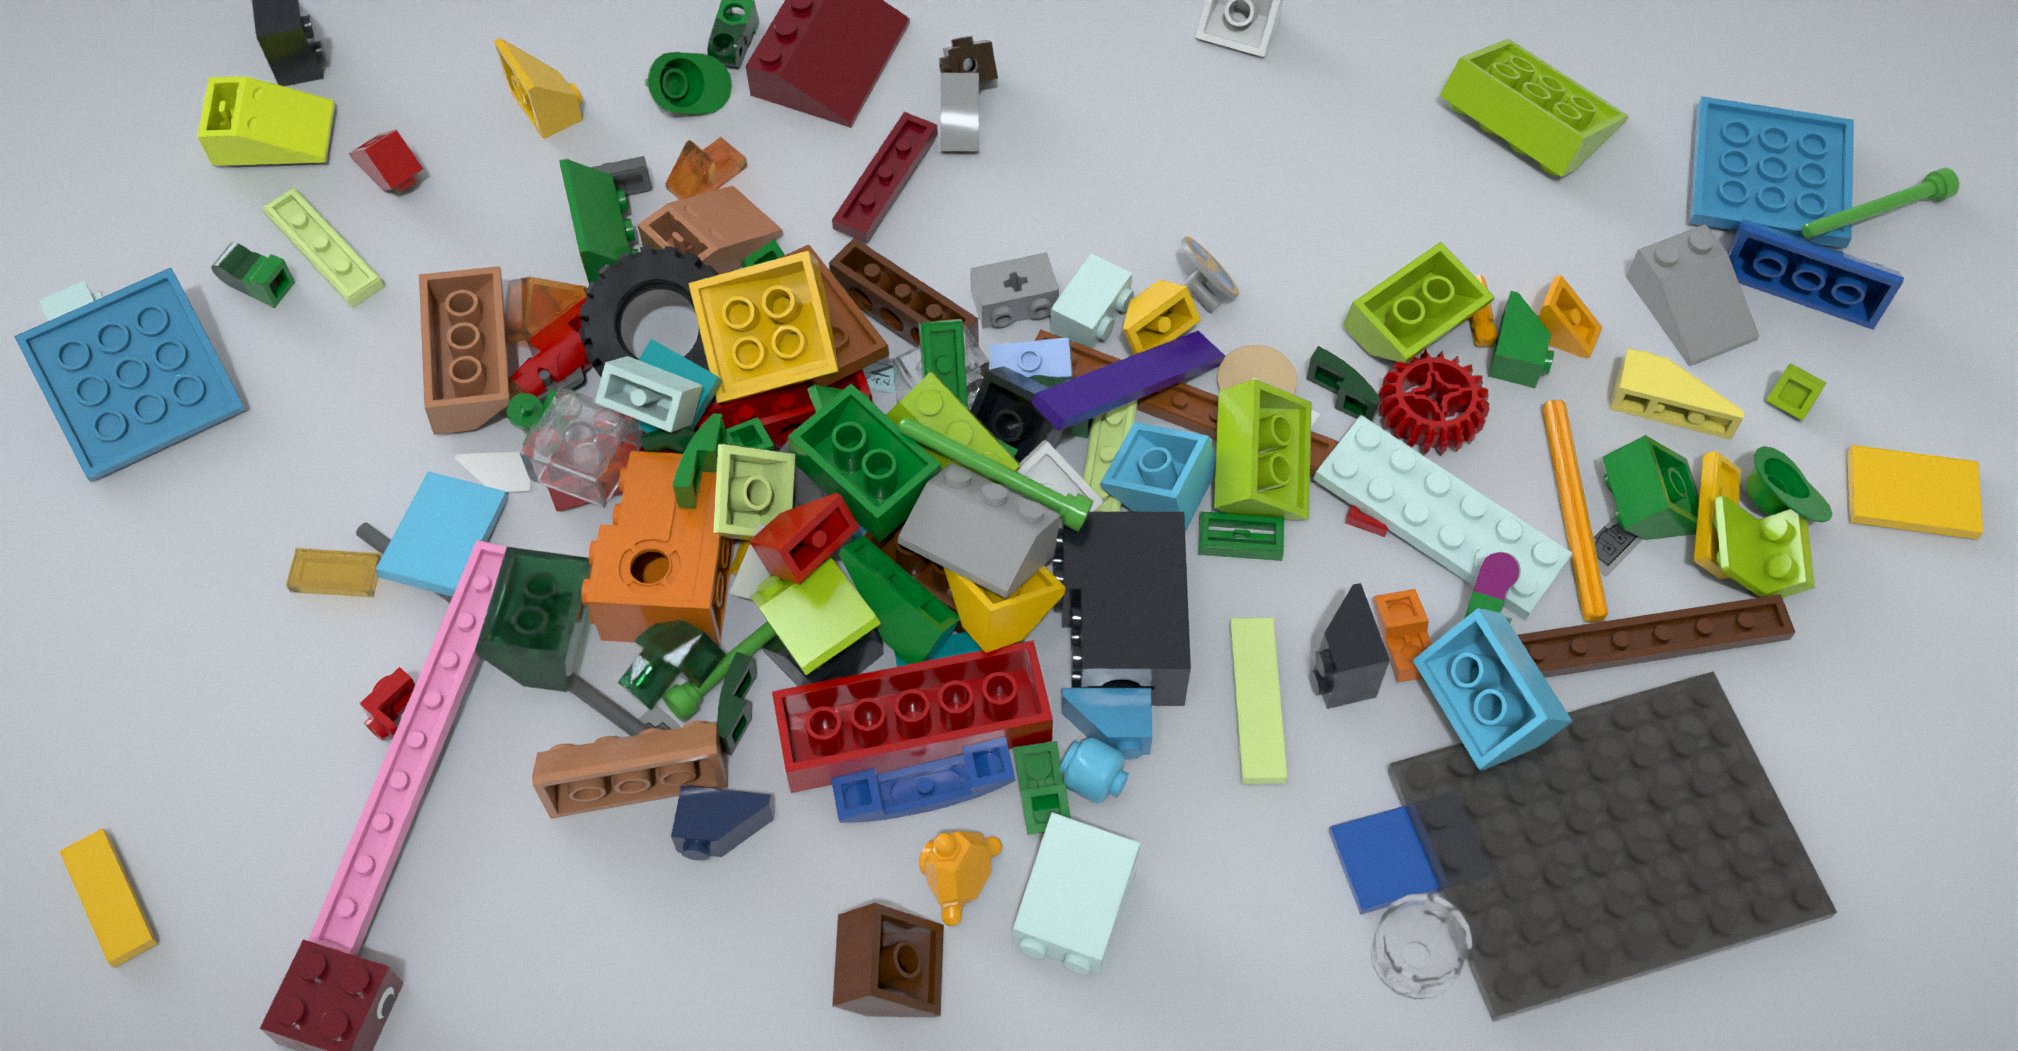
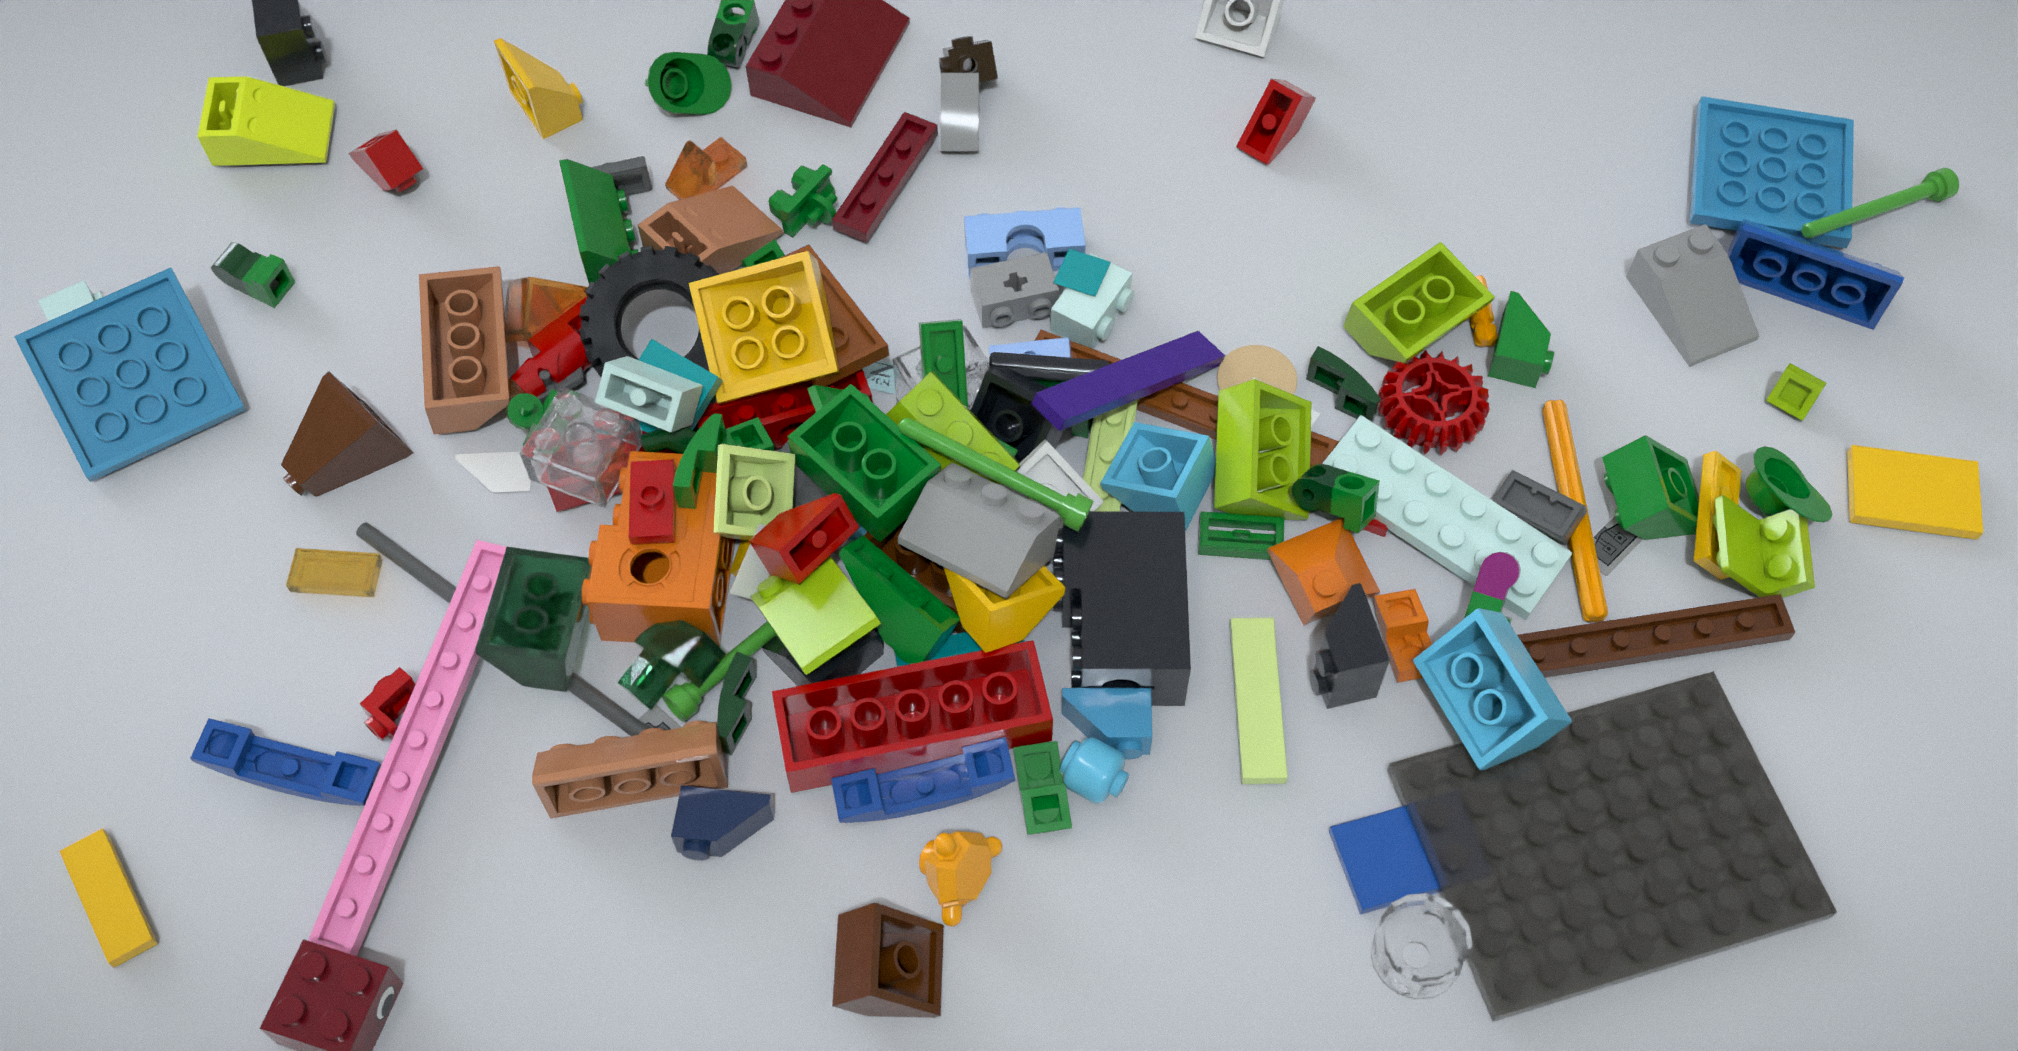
(283, 766): none -> blue slope
(323, 247): yellowish green tile -> none
(339, 441): none -> reddish brown slope
(440, 533): medium azure tile -> none
(652, 502): none -> red plate
(809, 203): none -> green hips
(893, 293): reddish brown brick -> none
(995, 236): none -> light blue arch
(1045, 367): none -> black axle
(1075, 894): light aqua slope -> none
(1082, 272): none -> teal sticker
(1159, 315): yellow slope -> none
(1207, 269): shield -> none
(1275, 120): none -> red slope
(1321, 570): none -> orange slope
(1339, 494): none -> leg
(1531, 106): lime slope -> none
(1540, 507): none -> dark grey plate
(1569, 320): light orange slope -> none
(1668, 394): light yellow slope -> none

